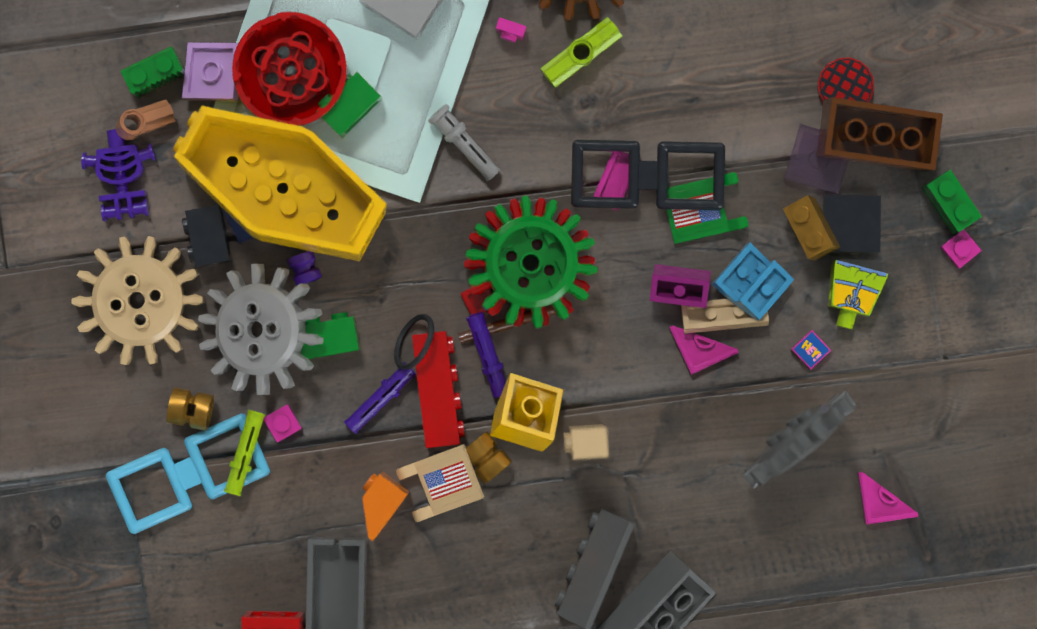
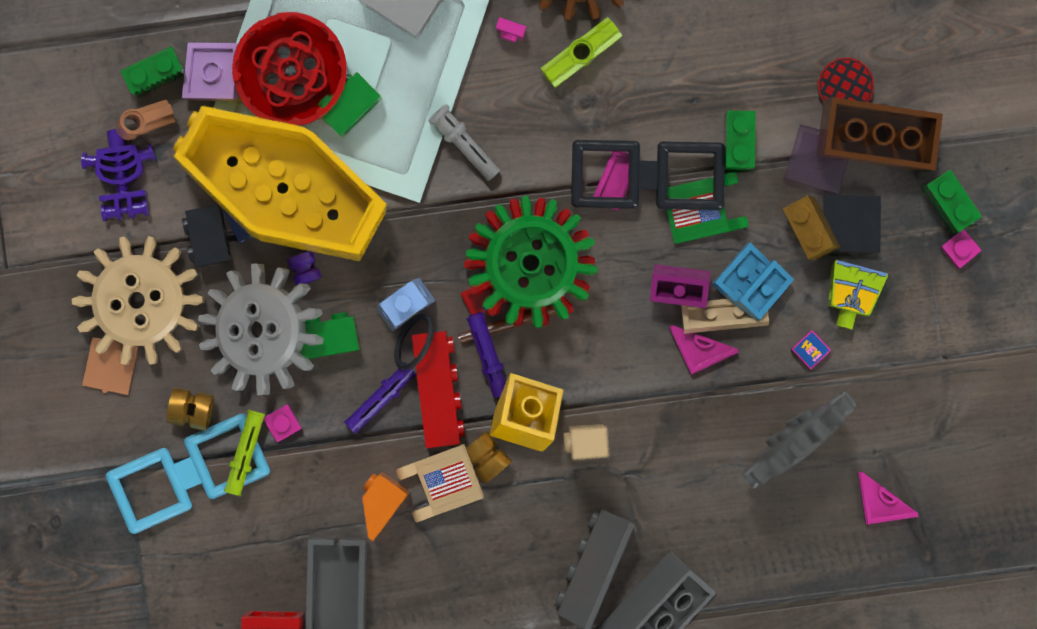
(105, 370): none -> nougat piece
(405, 304): none -> light blue torso
(739, 140): none -> green brick

